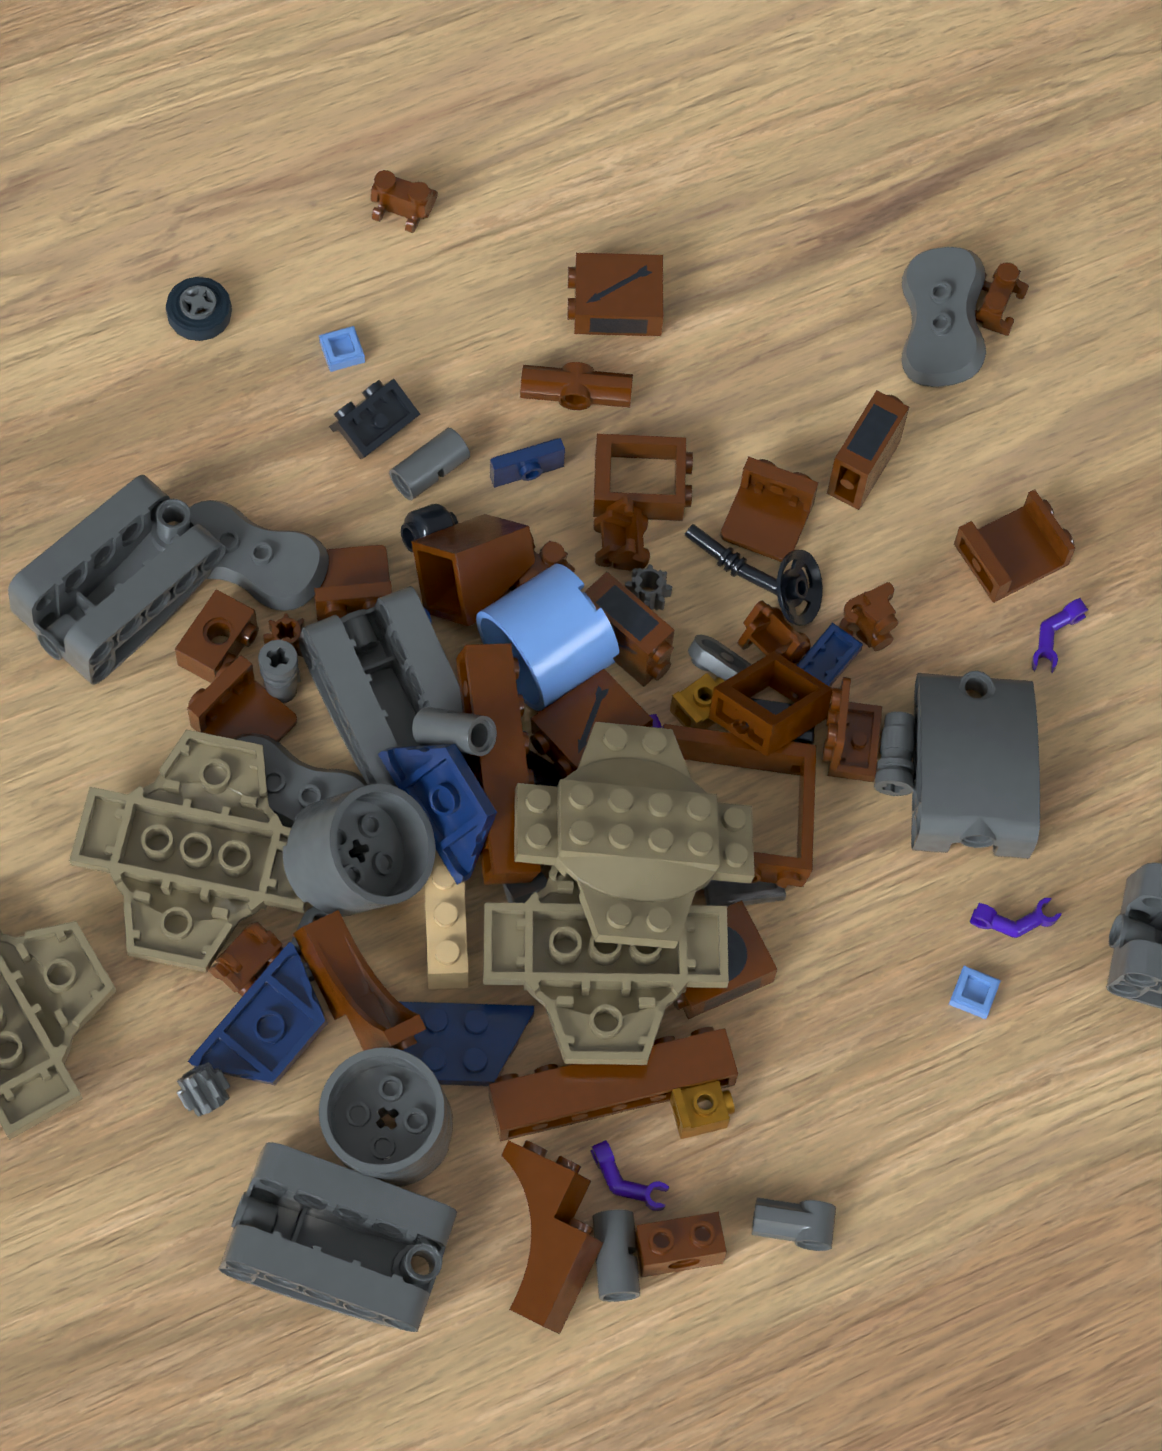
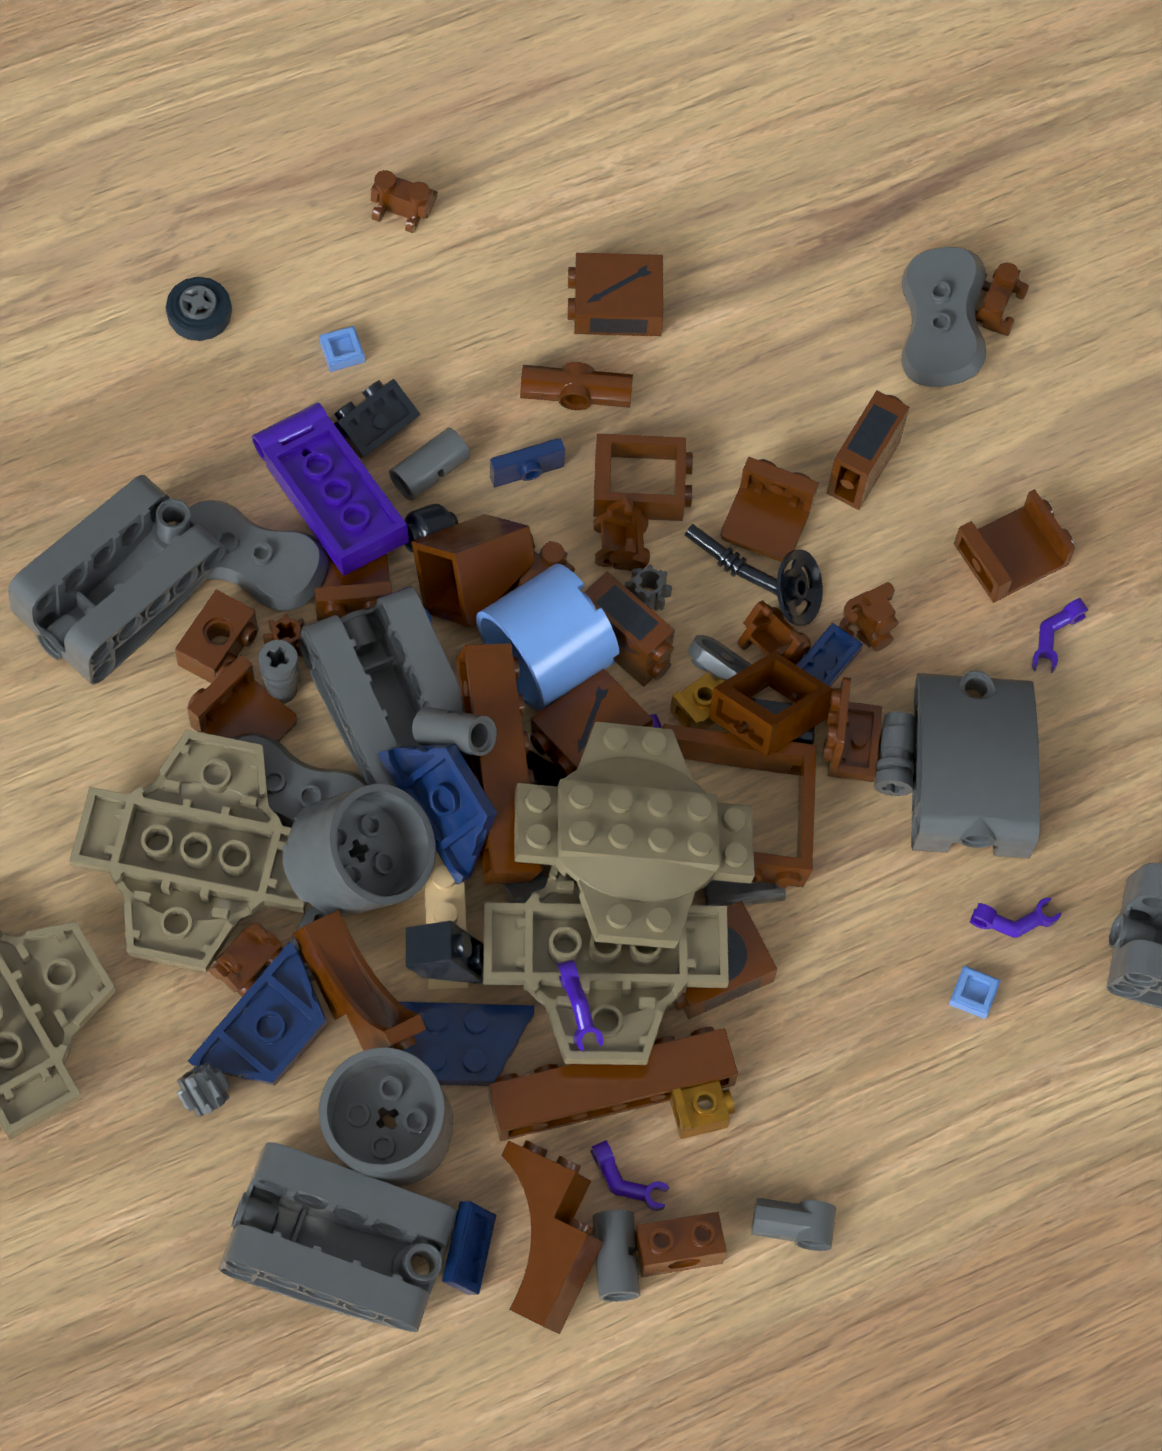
(331, 488): none -> dark purple hinge
(444, 953): none -> black slope
(469, 1248): none -> dark blue plate
(570, 982): none -> dark purple arm

